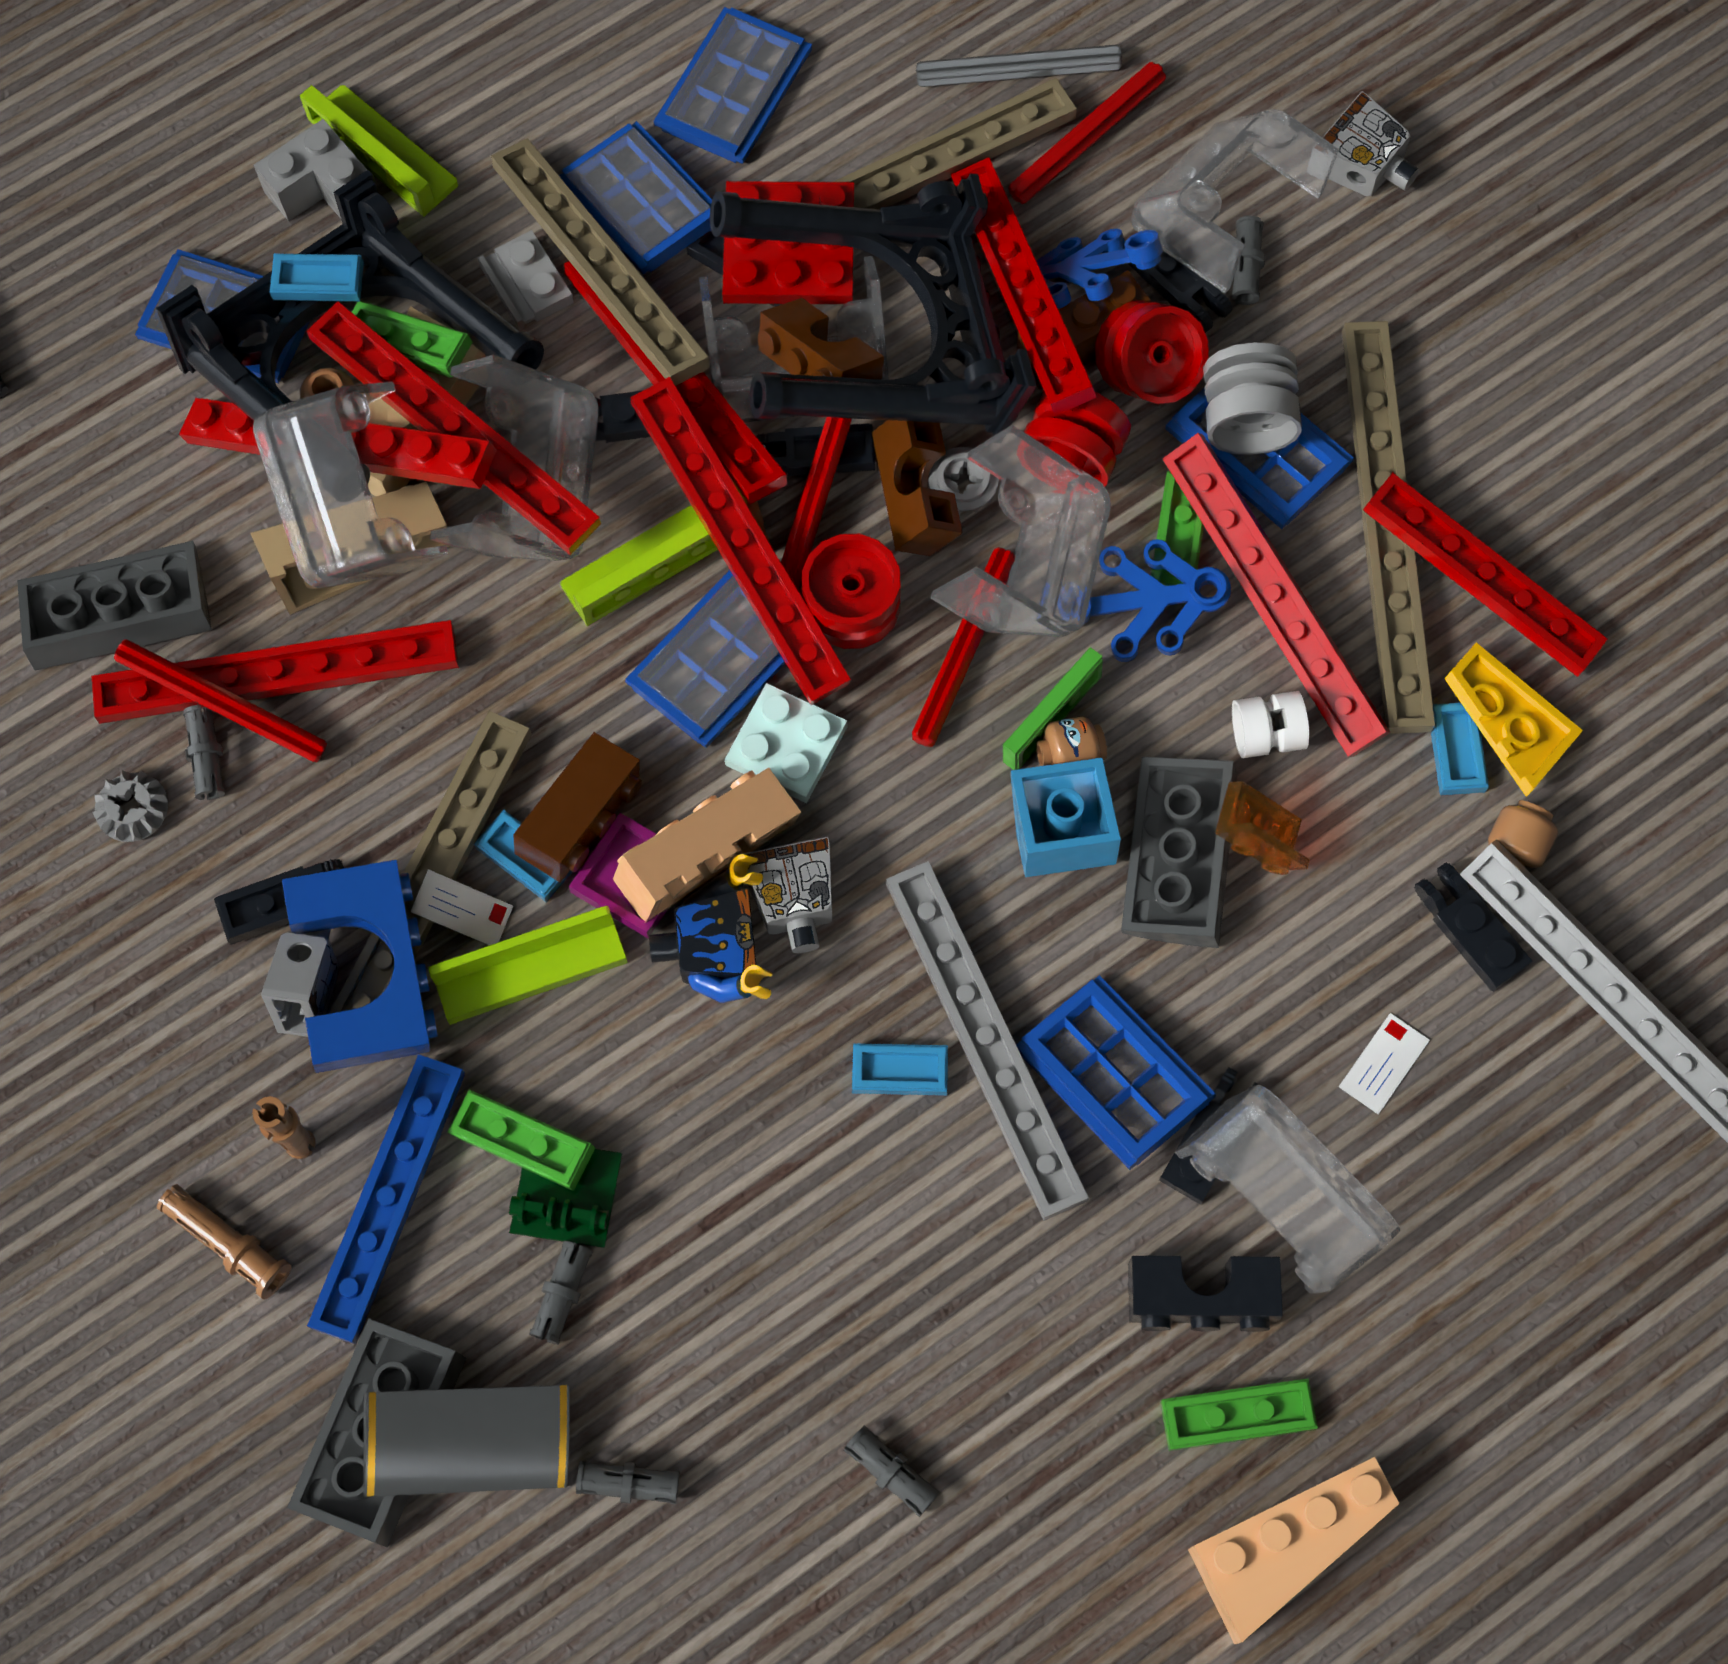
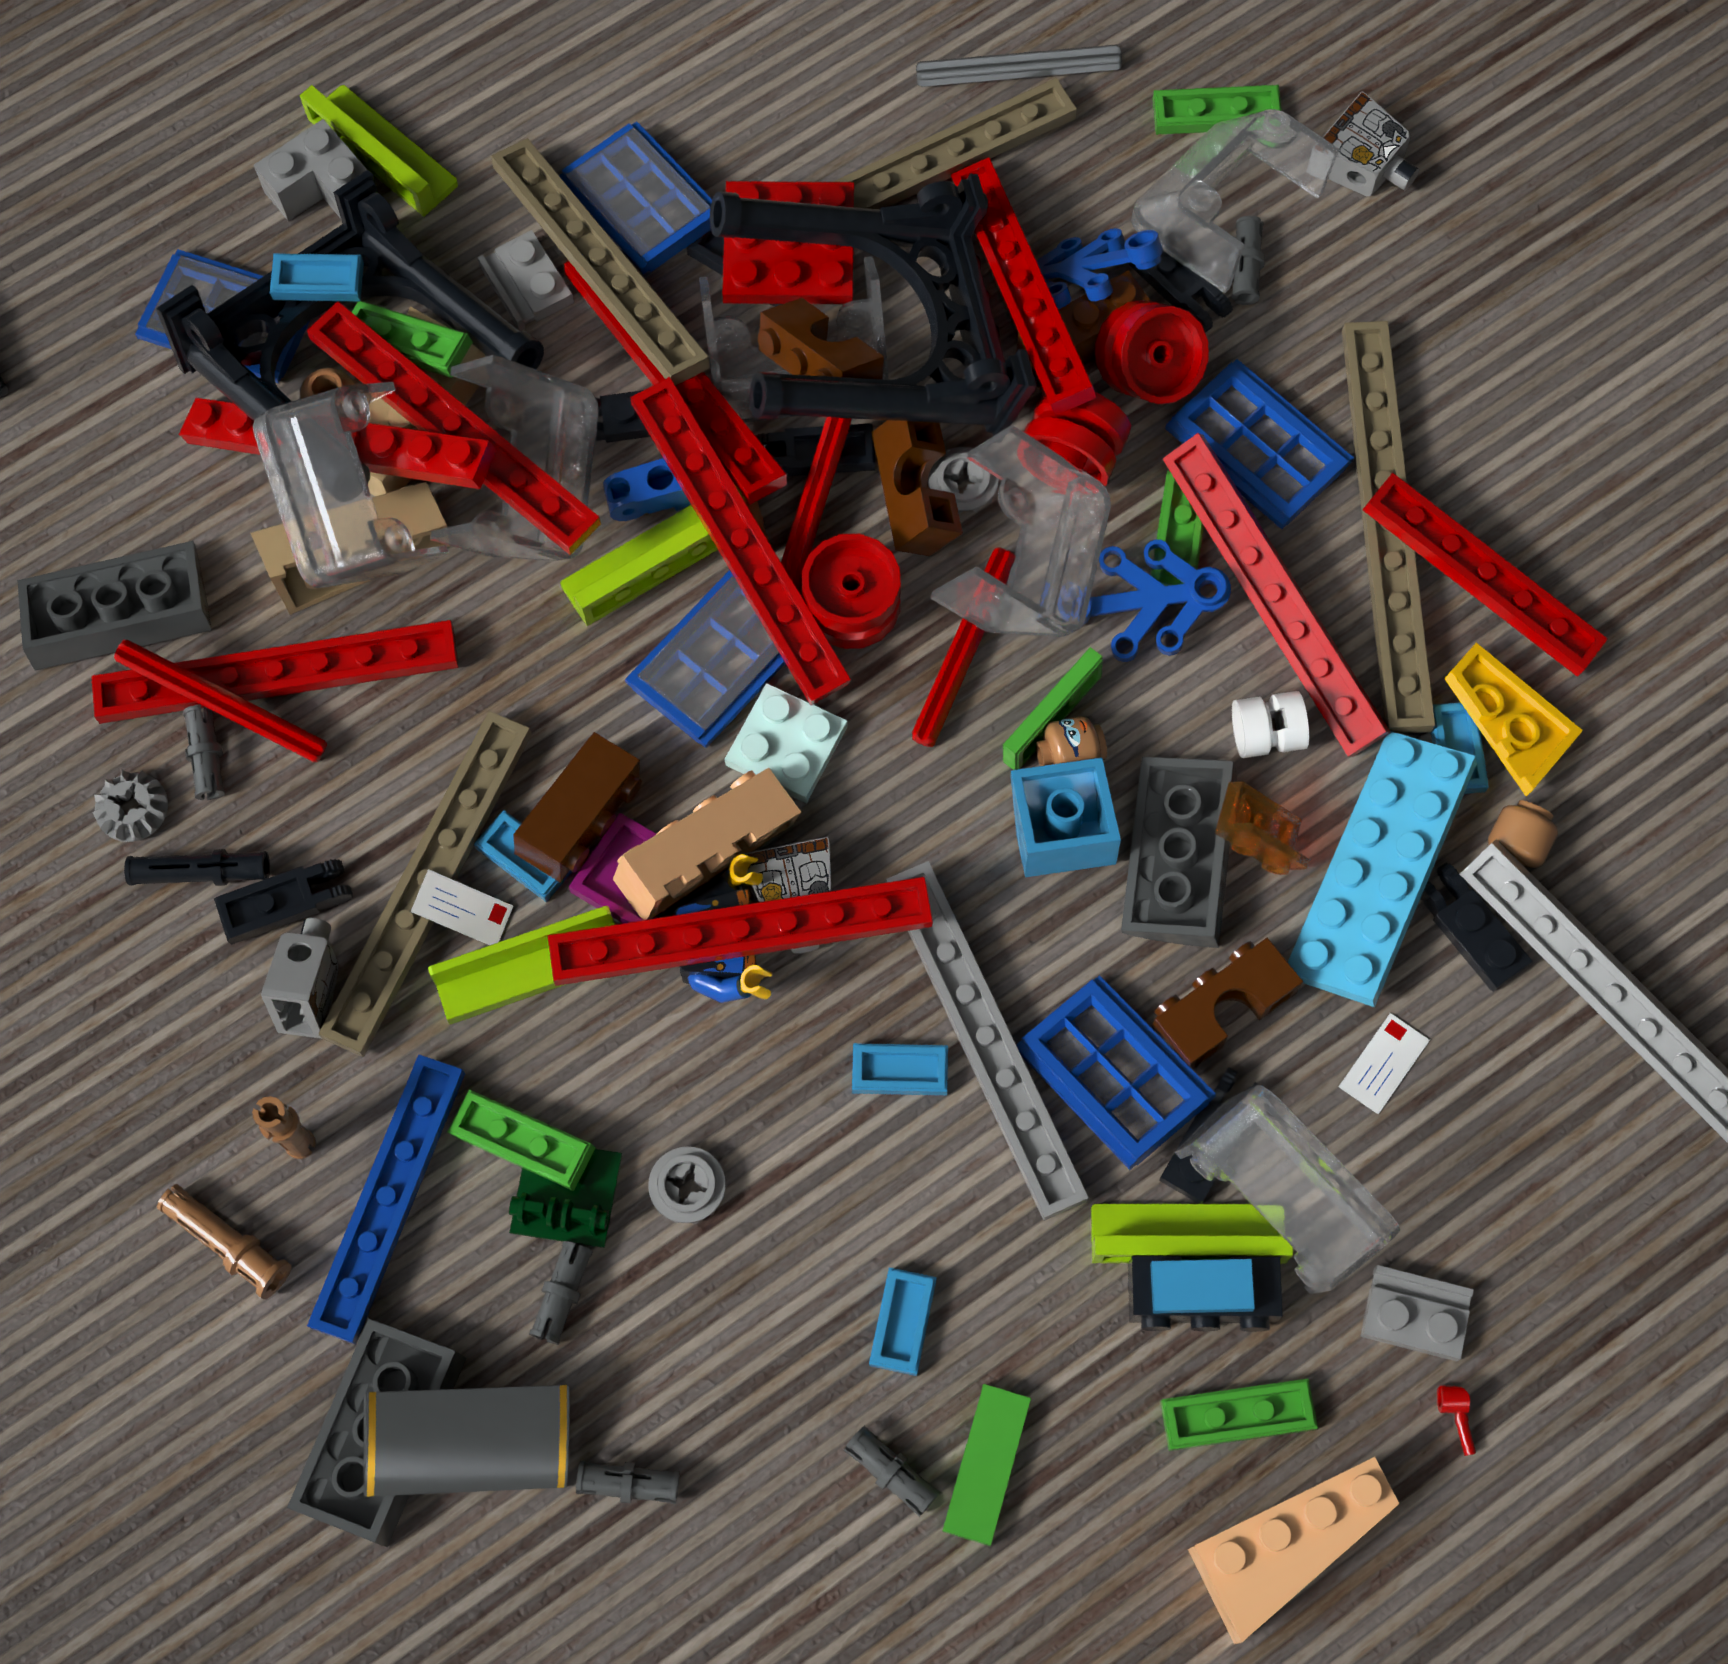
(214, 867): none -> black pin
(395, 1021): blue arch -> none
(642, 491): none -> blue leg
(675, 1166): none -> light grey gear
(733, 85): clear piece -> none
(739, 931): none -> red plate
(902, 1321): none -> dark azure tile
(986, 1465): none -> bright green tile
(1087, 133): red axle -> none
(1183, 1231): none -> lime panel
(1201, 108): none -> bright green tile
(1202, 1286): none -> dark azure tile
(1252, 398): light grey wheel -> none
(1255, 978): none -> reddish brown arch
(1381, 867): none -> medium azure plate
(1417, 1313): none -> light grey plate
(1457, 1401): none -> red hand

